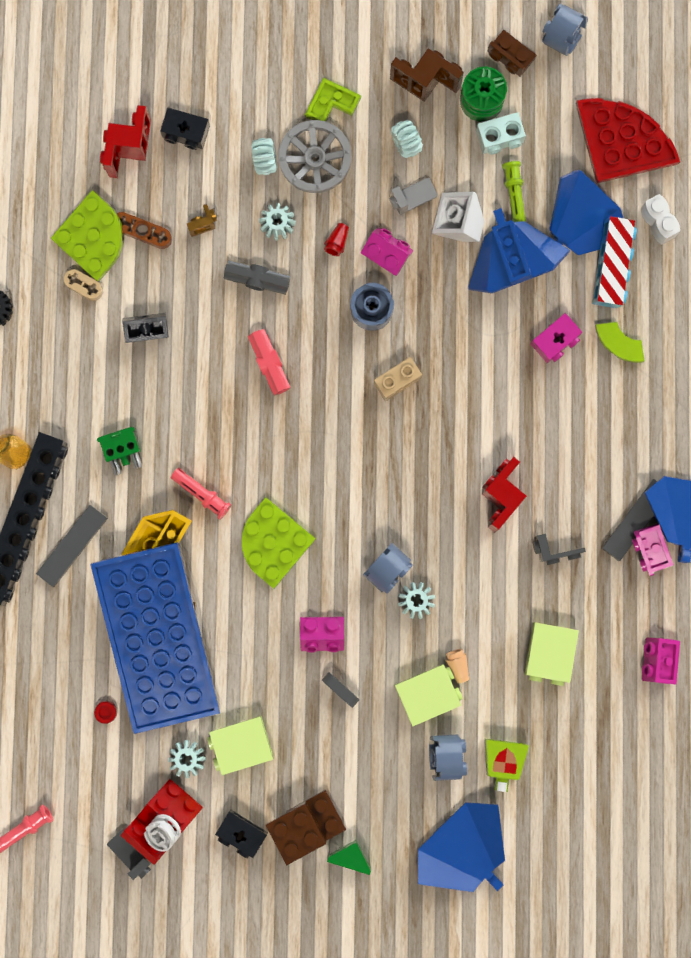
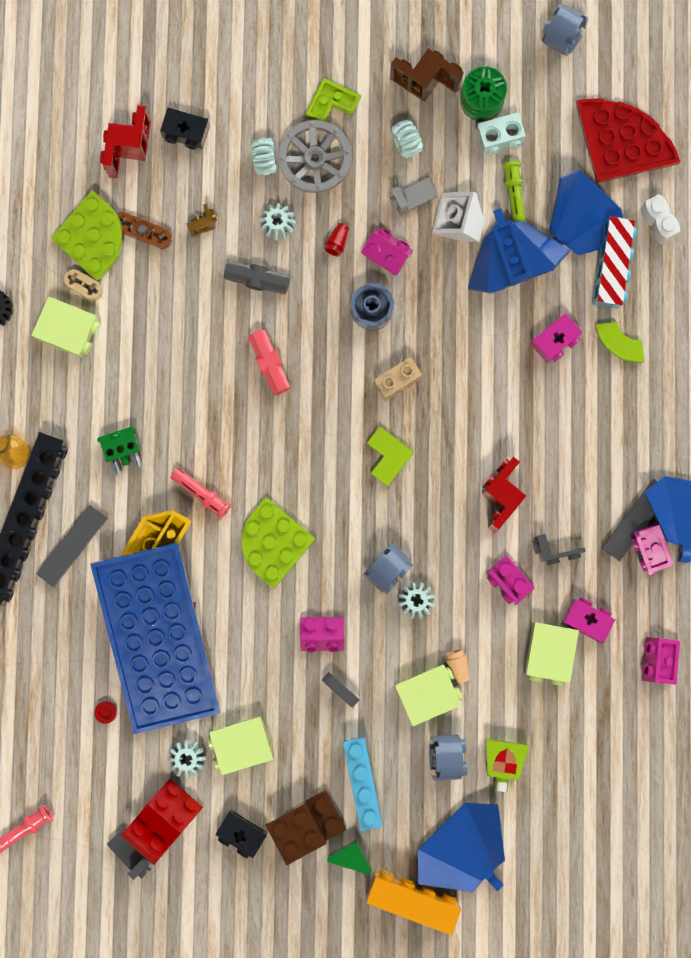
(66, 327): none -> yellowish green brick
(145, 327): black brick -> none
(161, 834): white wheel -> none
(362, 783): none -> medium azure brick
(394, 455): none -> lime tile
(413, 902): none -> light orange brick
(509, 580): none -> dark pink bracket
(511, 53): reddish brown bracket -> none
(575, 619): none -> dark pink brick

